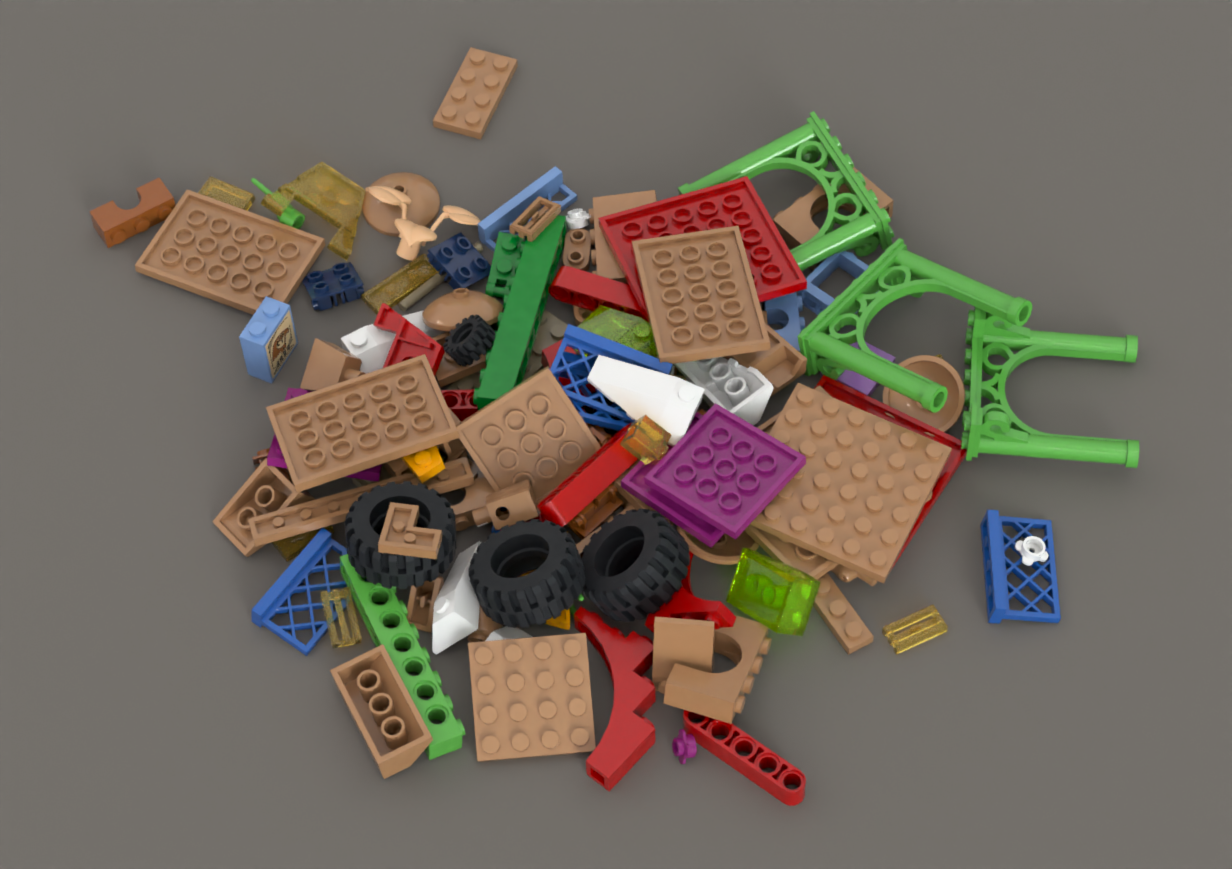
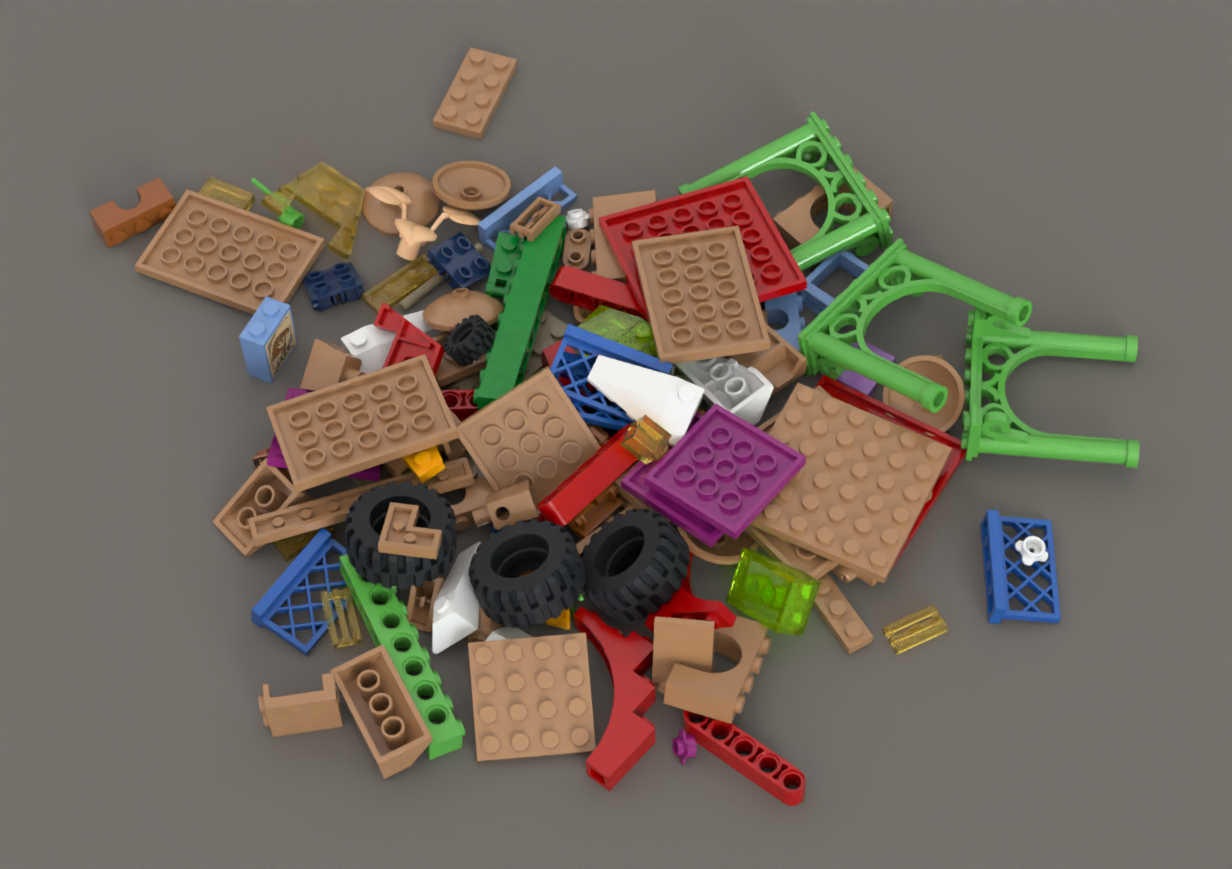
(302, 711): none -> medium nougat panel
(471, 185): none -> medium nougat dish

